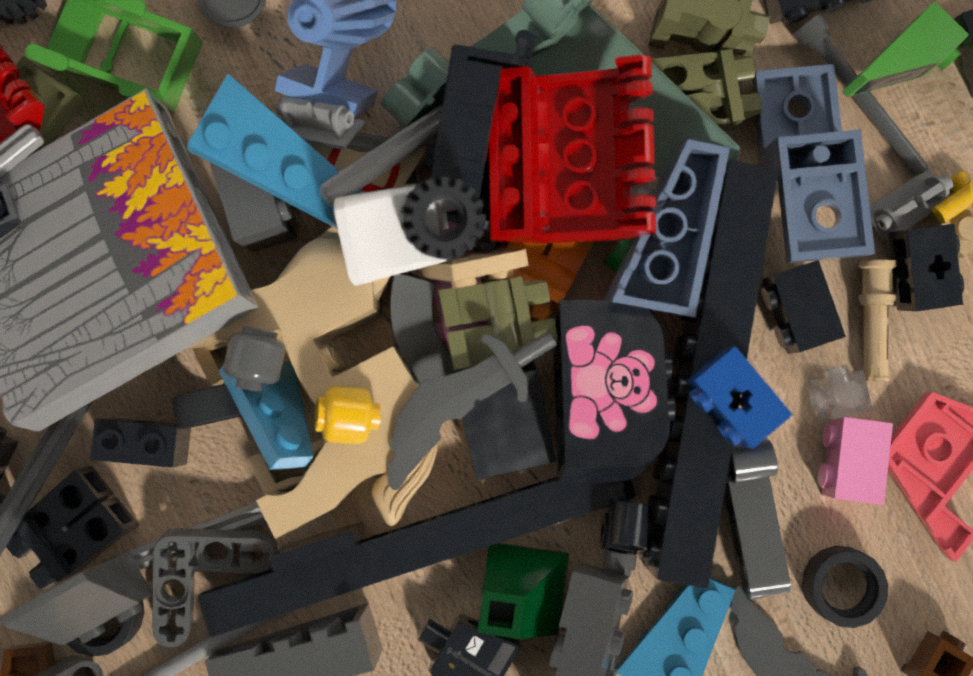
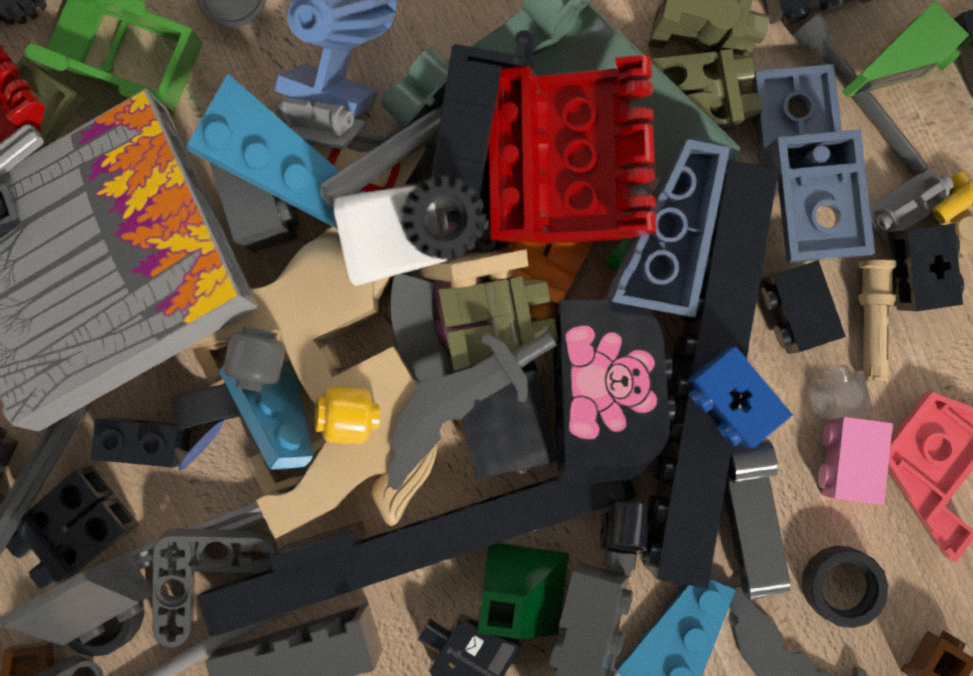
(200, 445): none -> blue sticker

